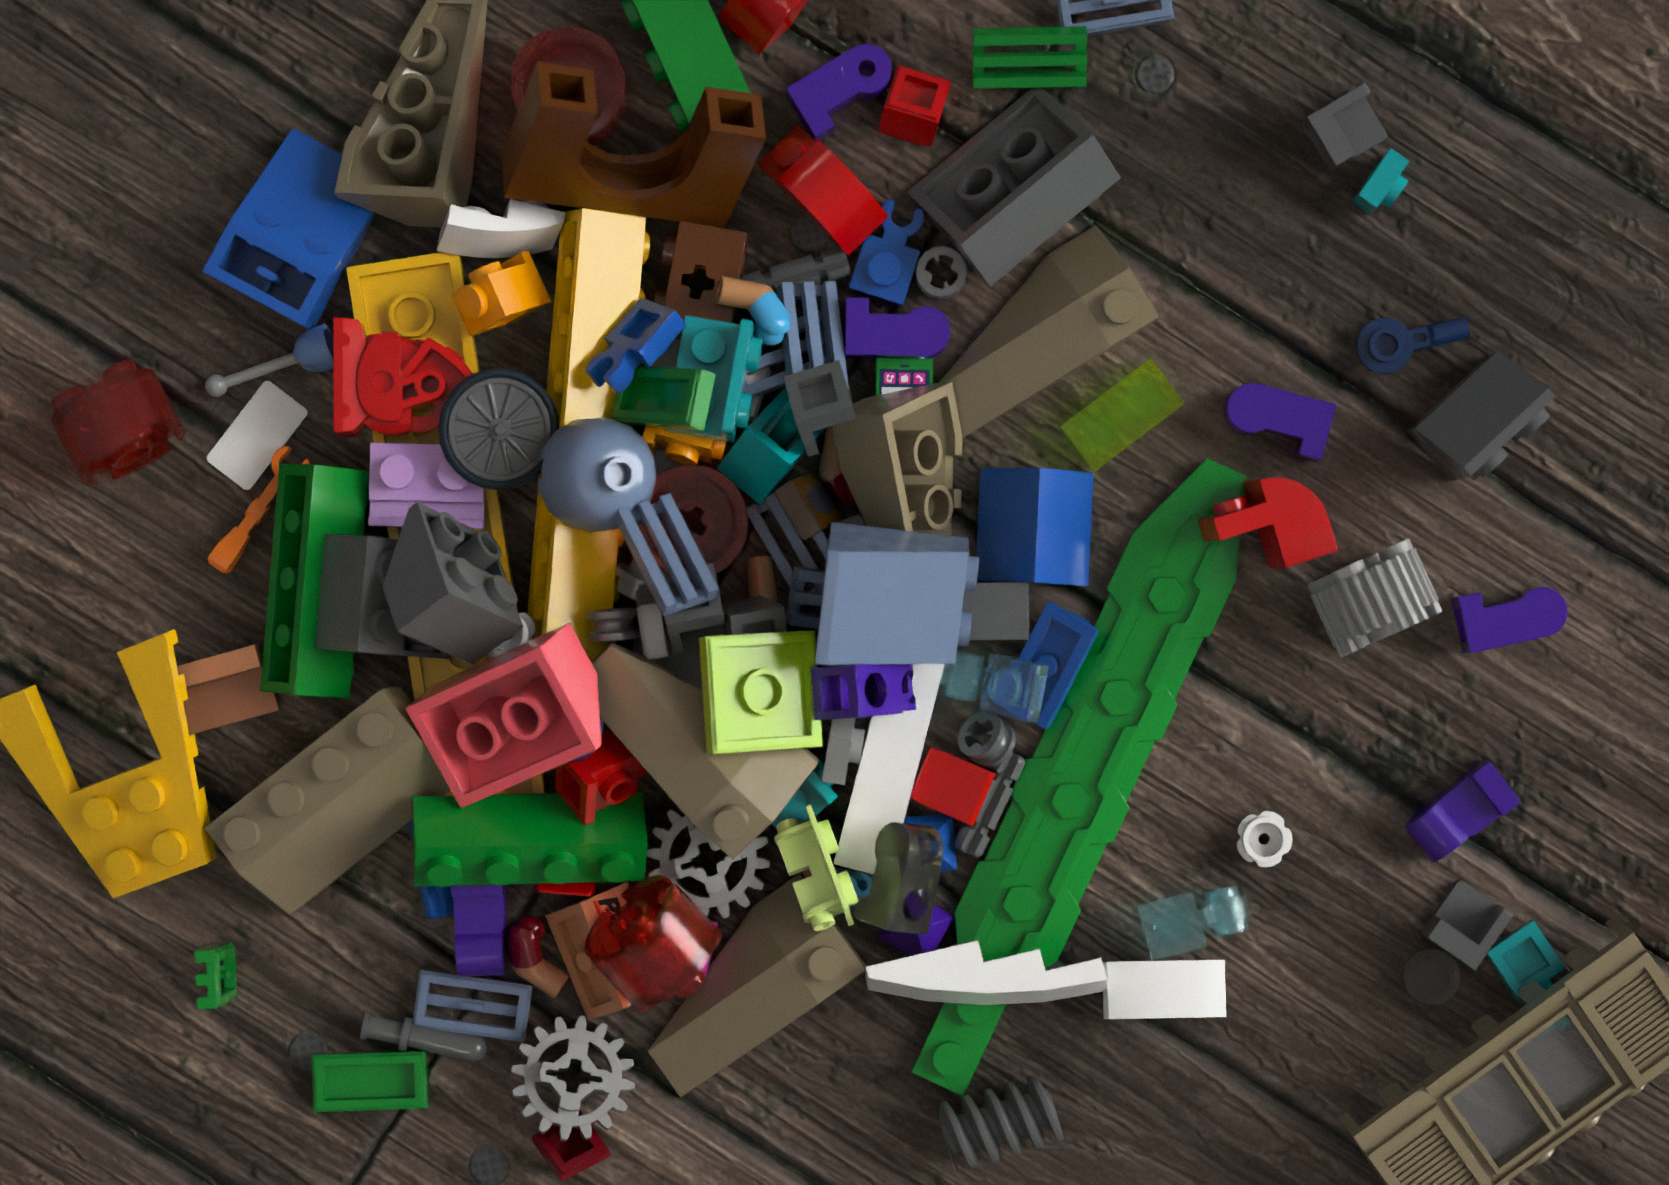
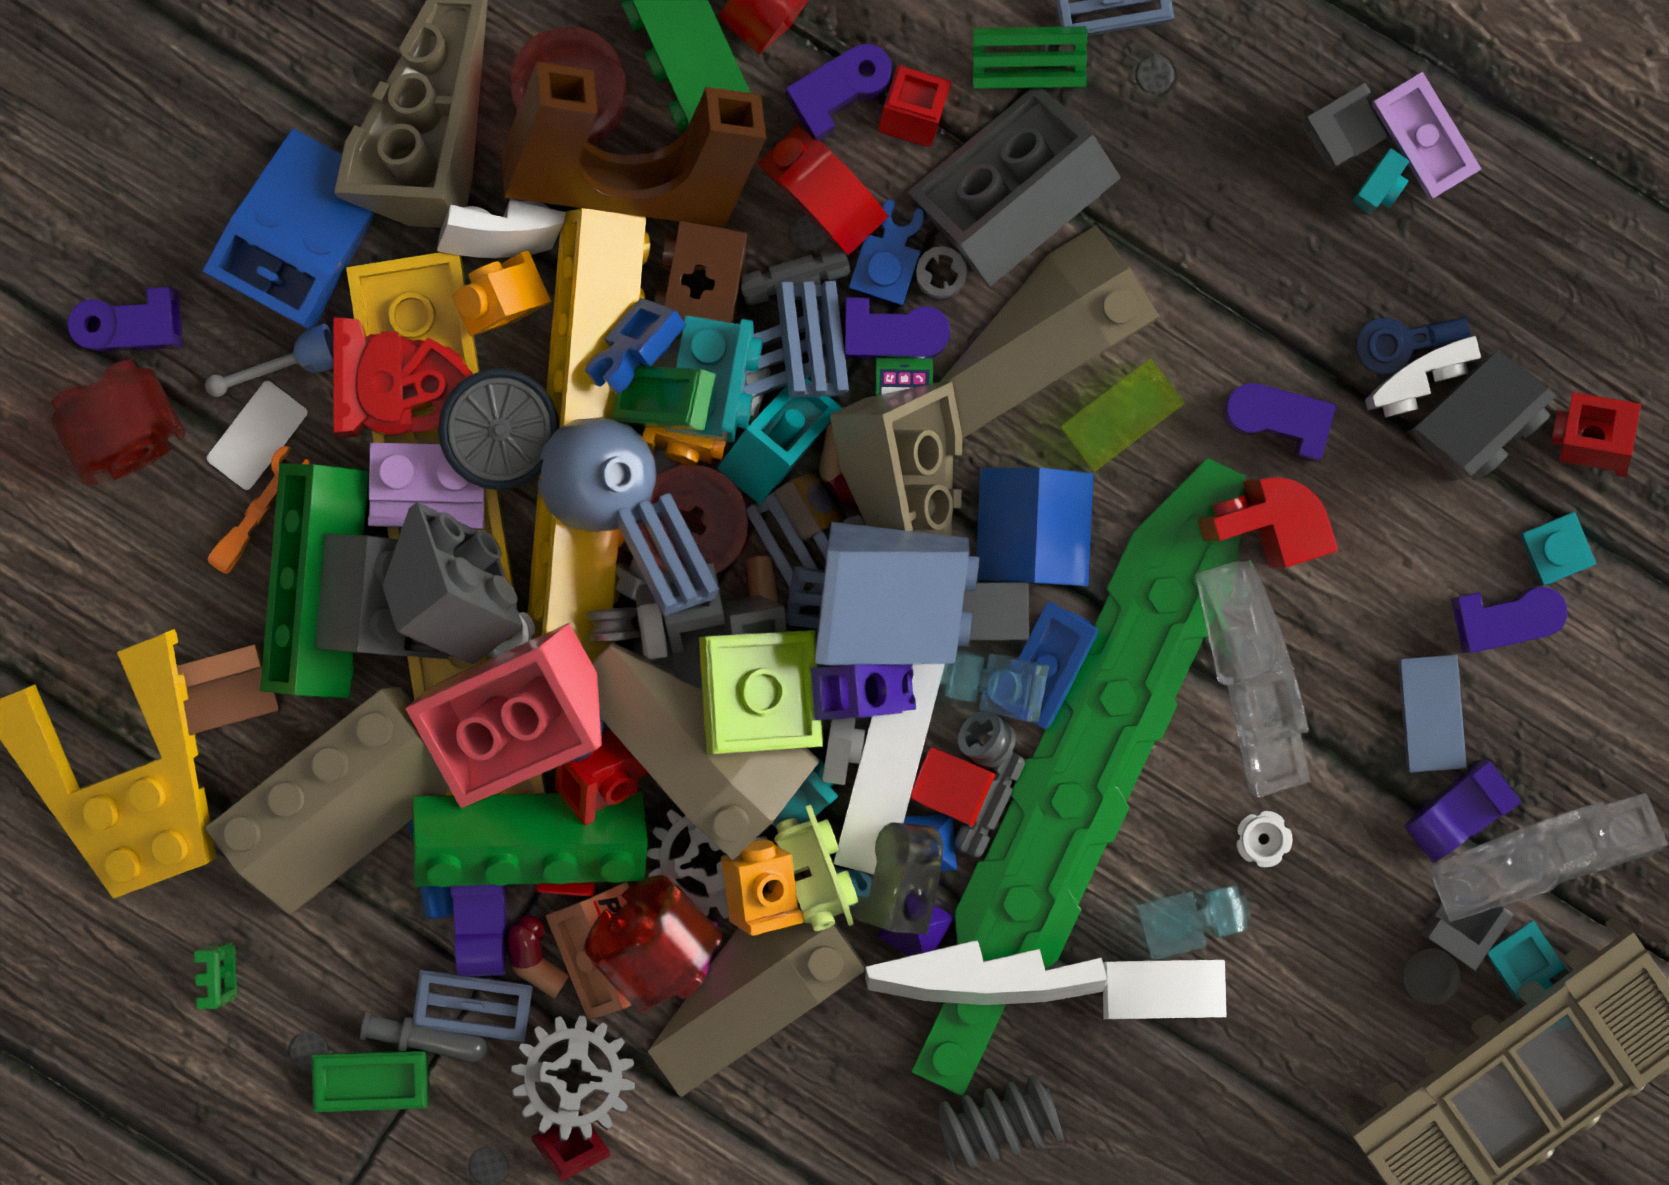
(129, 327): none -> dark purple leg
(744, 880): none -> light orange brick
(762, 304): arm -> none
(819, 401): dark grey panel -> none
(1259, 676): none -> clear slope
(1374, 598): light grey brick -> none
(1406, 385): none -> white slope
(1426, 136): none -> lavender plate
(1432, 713): none -> sand blue tile
(1546, 855): none -> clear slope
(1557, 549): none -> teal plate
(1608, 419): none -> red brick

